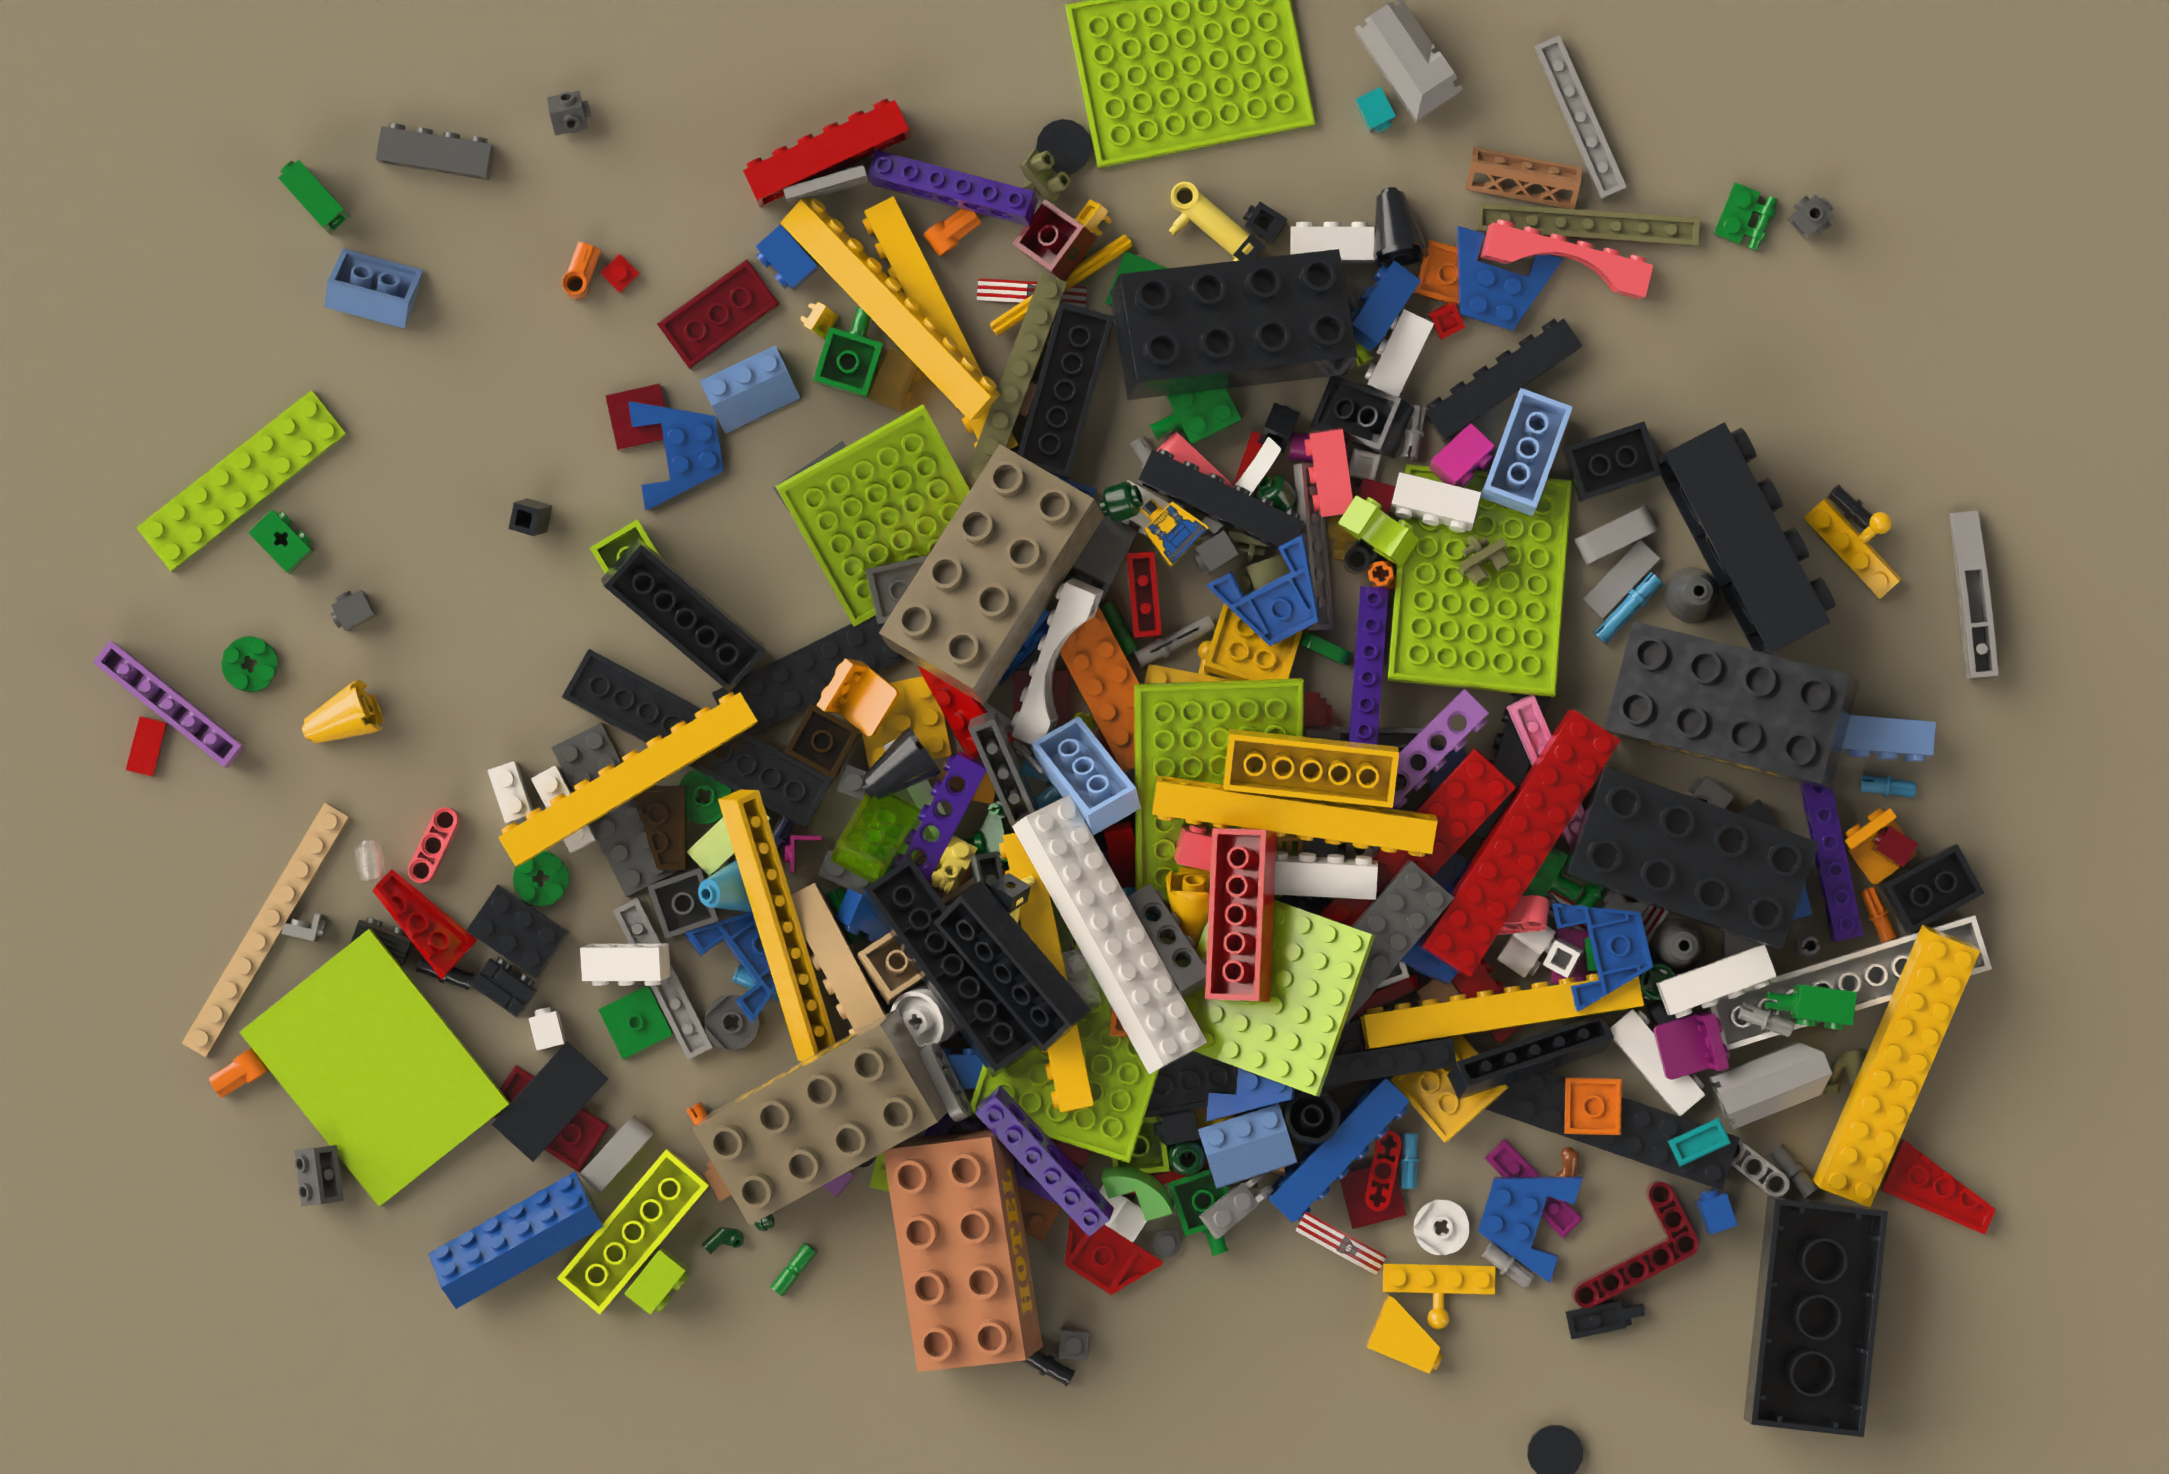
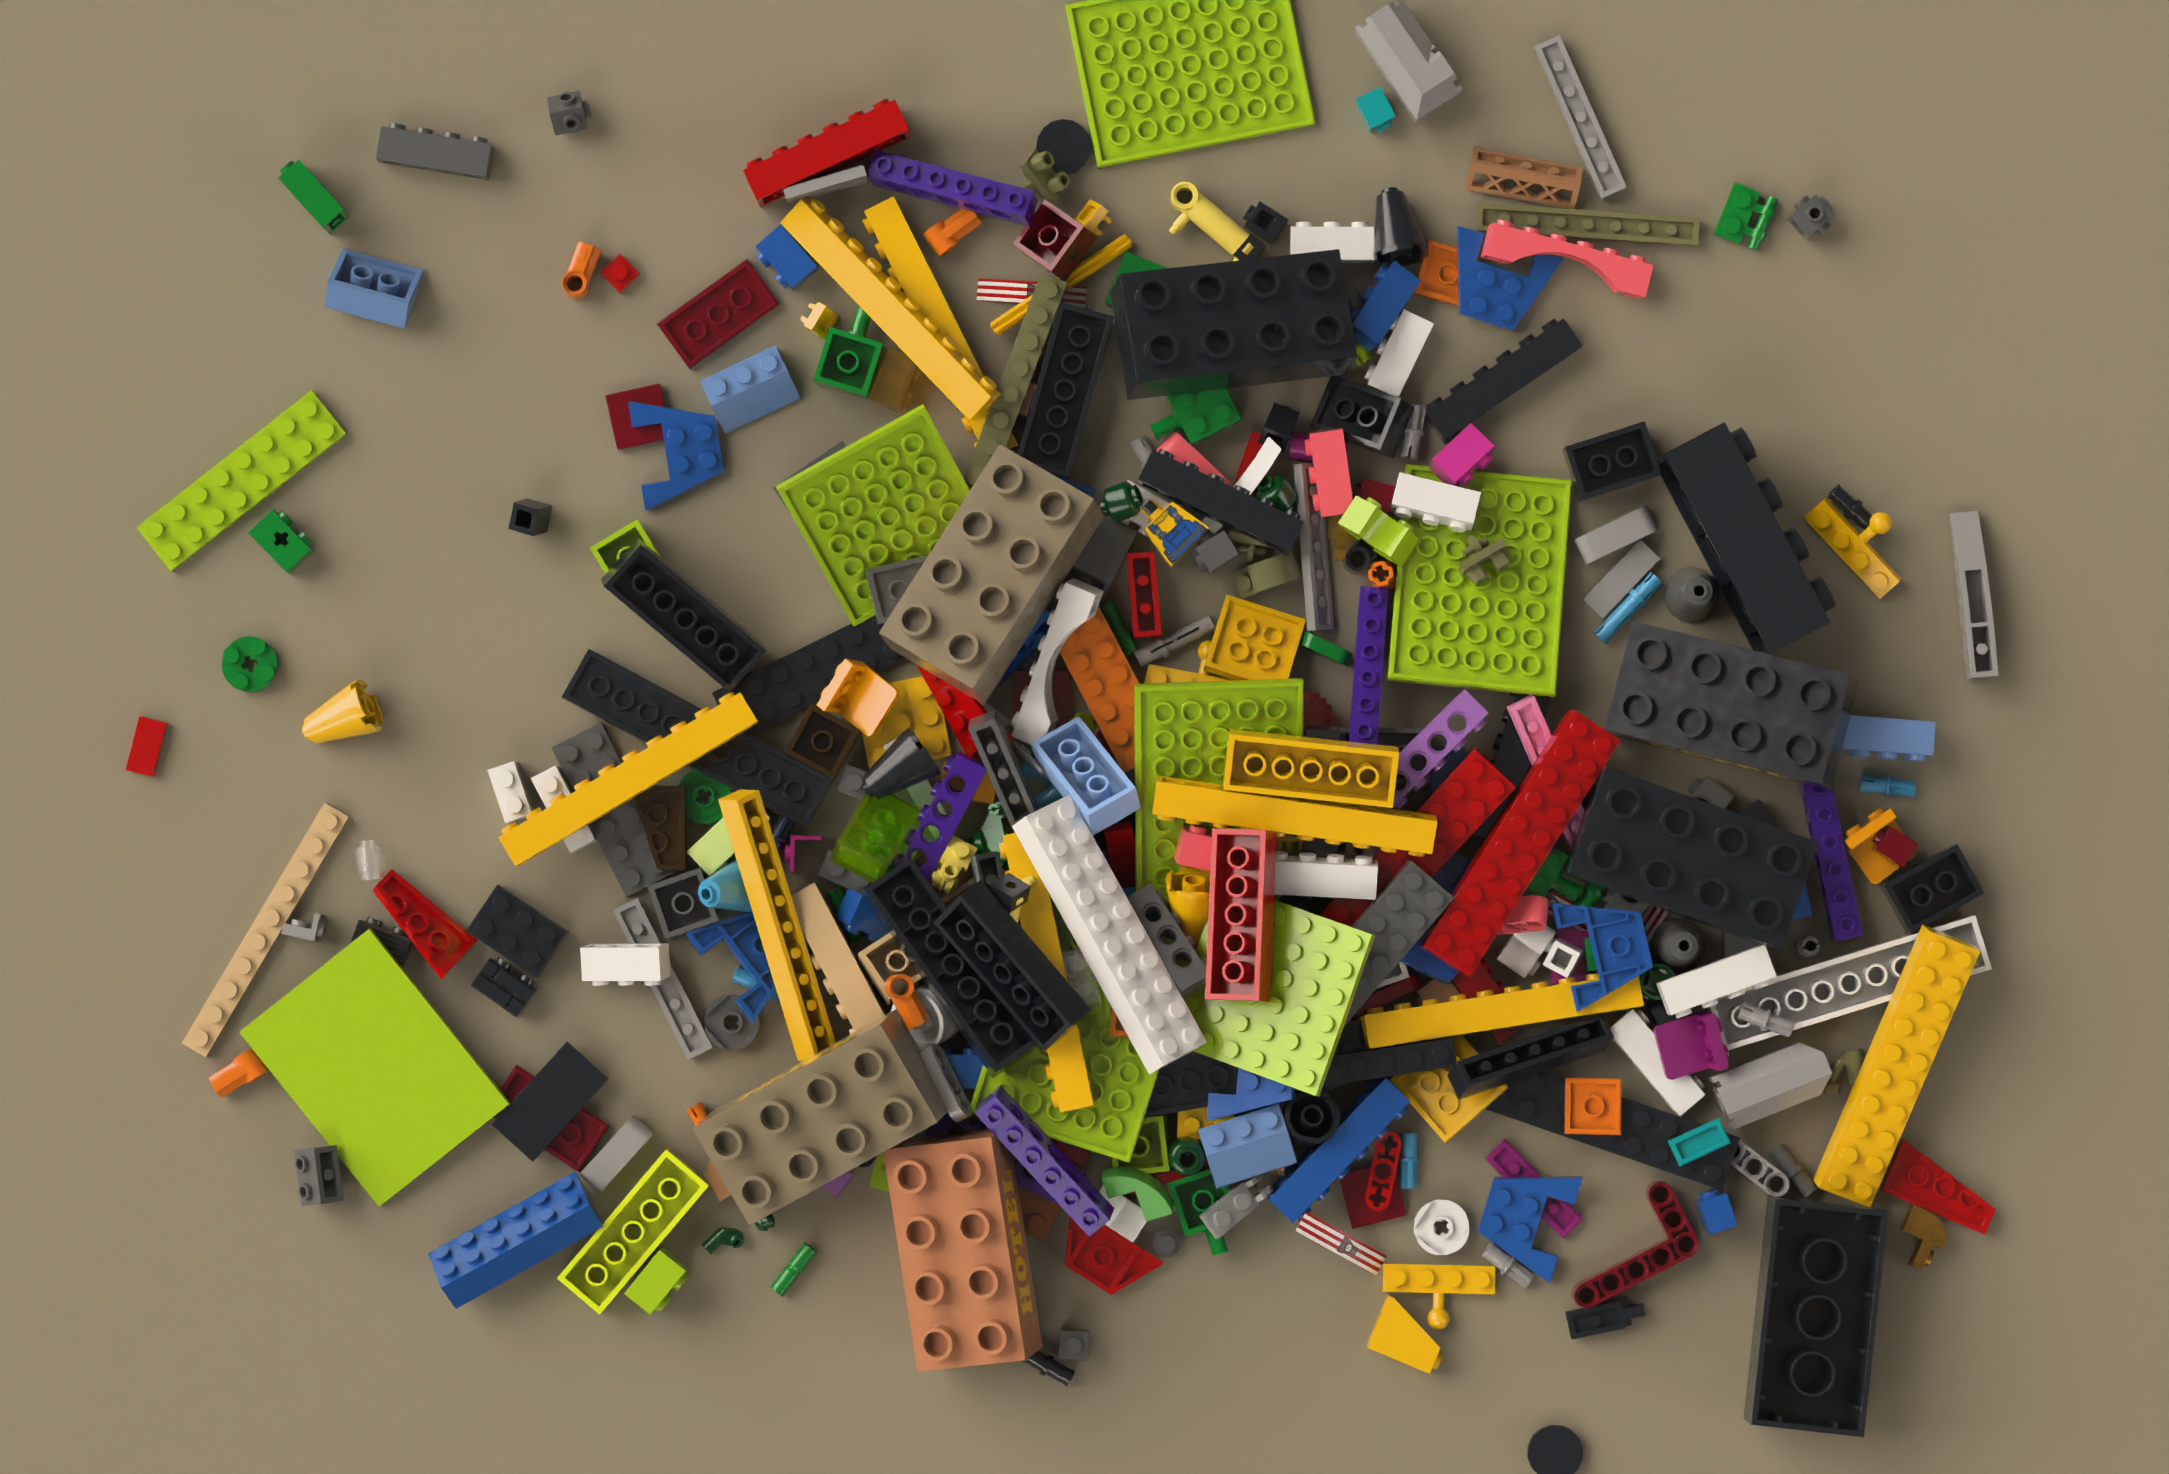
(169, 704): medium lavender brick -> none
(352, 610): dark grey brick -> none
(422, 853): coral beam -> none
(455, 976): black pin -> none
(546, 1029): white brick -> none
(552, 889): green plate -> none
(635, 1022): green plate -> none
(907, 1003): none -> orange piece
(1176, 1127): black brick -> none
(1279, 606): blue wing -> none
(1363, 464): white tile -> none
(1446, 320): red plate -> none
(1526, 452): light blue brick -> none
(1570, 1162): dark orange arm -> none
(1816, 1004): green brick -> none
(1878, 914): orange axle -> none
(1928, 1230): none -> pearl gold brick

